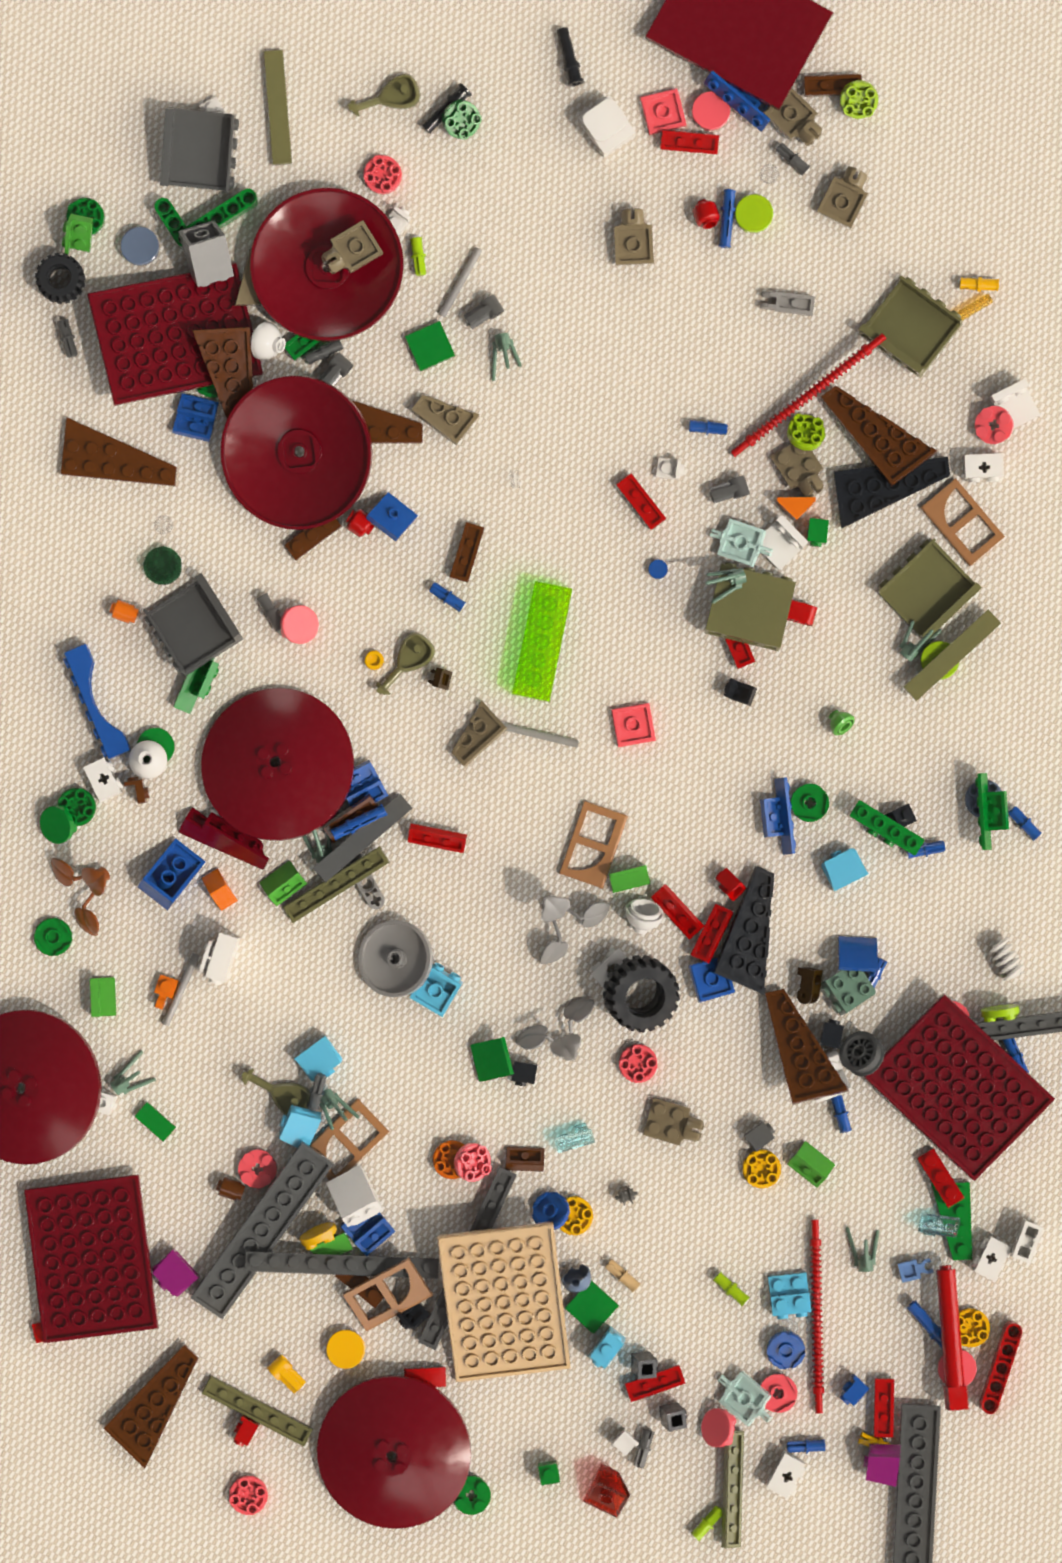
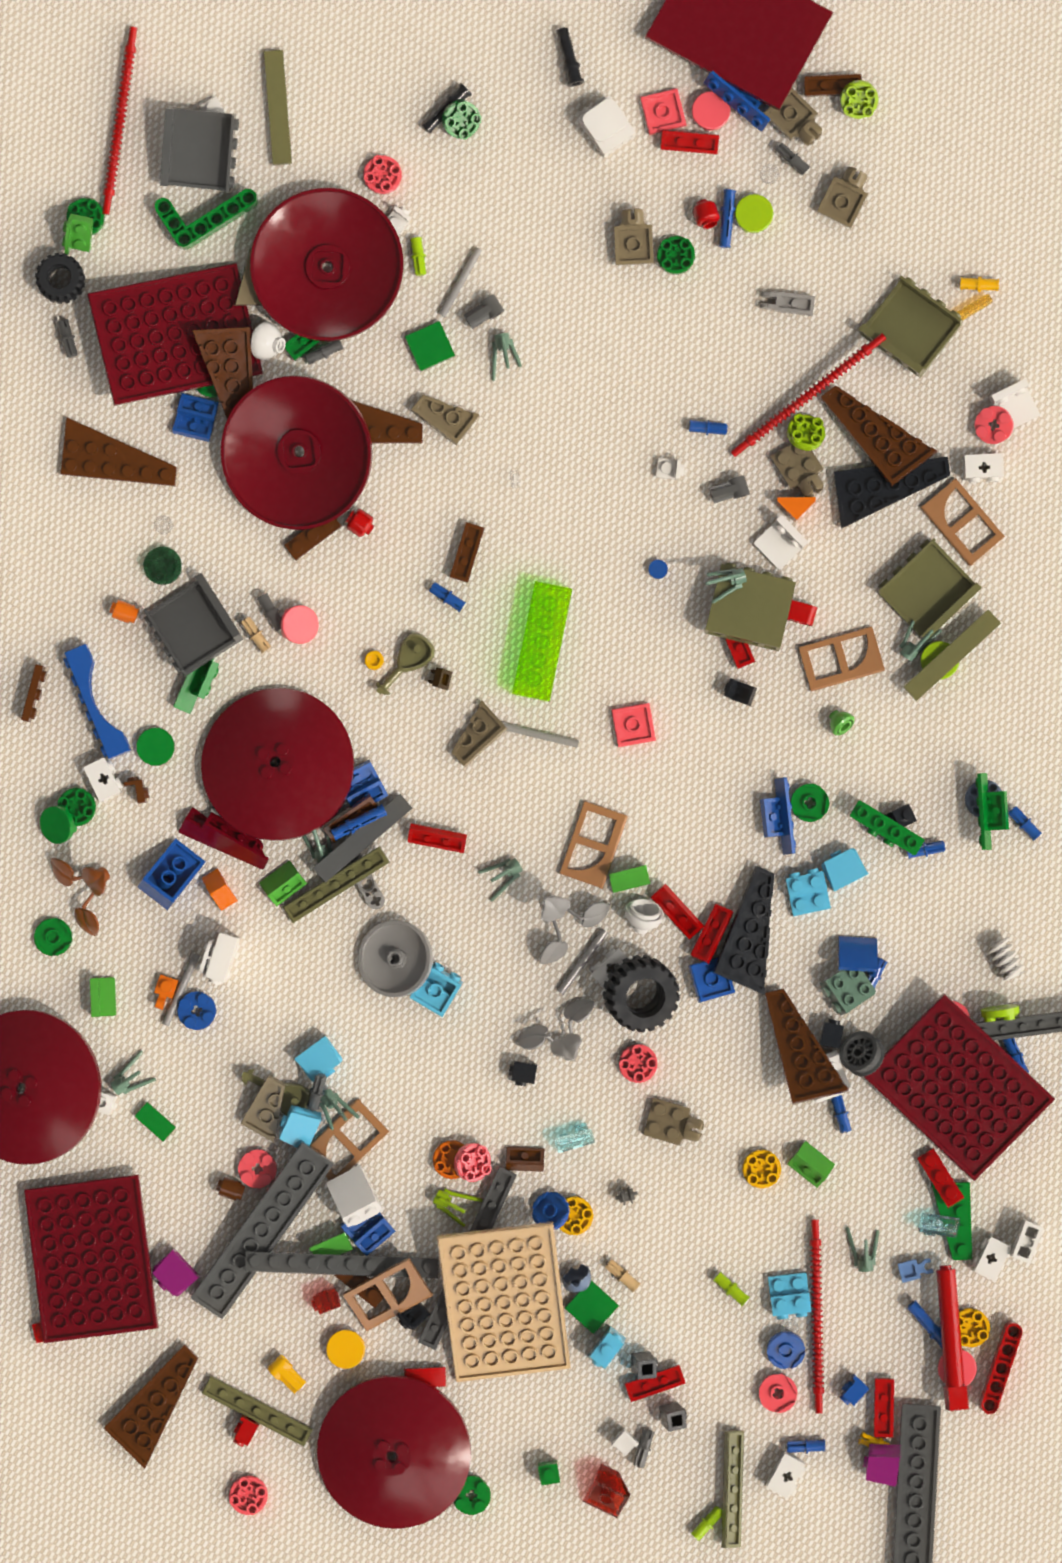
(34, 693): none -> reddish brown plate
(130, 49): none -> red hose
(140, 246): sand blue tile -> none
(157, 762): white piece -> none
(203, 1001): none -> blue plate
(206, 253): light grey slope -> none
(255, 634): none -> tan axle
(265, 1109): none -> dark tan wing
(320, 1233): yellow tile -> none
(326, 1300): none -> clear red brick
(337, 368): dark grey piece -> none
(352, 249): dark tan plate -> none
(391, 516): blue plate -> none
(398, 93): olive piece -> none
(443, 1200): none -> lime plant
(492, 1059): green tile -> none
(512, 869): none -> sand green plant
(582, 962): none -> light grey bar
(641, 501): red plate -> none
(675, 255): none -> green tile
(718, 1427): coral tile -> none
(730, 884): red brick -> none
(741, 542): light aqua plate -> none
(745, 1398): light aqua plate -> none
(760, 1135): dark grey brick -> none
(807, 892): none -> medium azure plate
(809, 985): dark brown leg -> none
(817, 532): green brick -> none
(870, 665): none -> medium nougat window

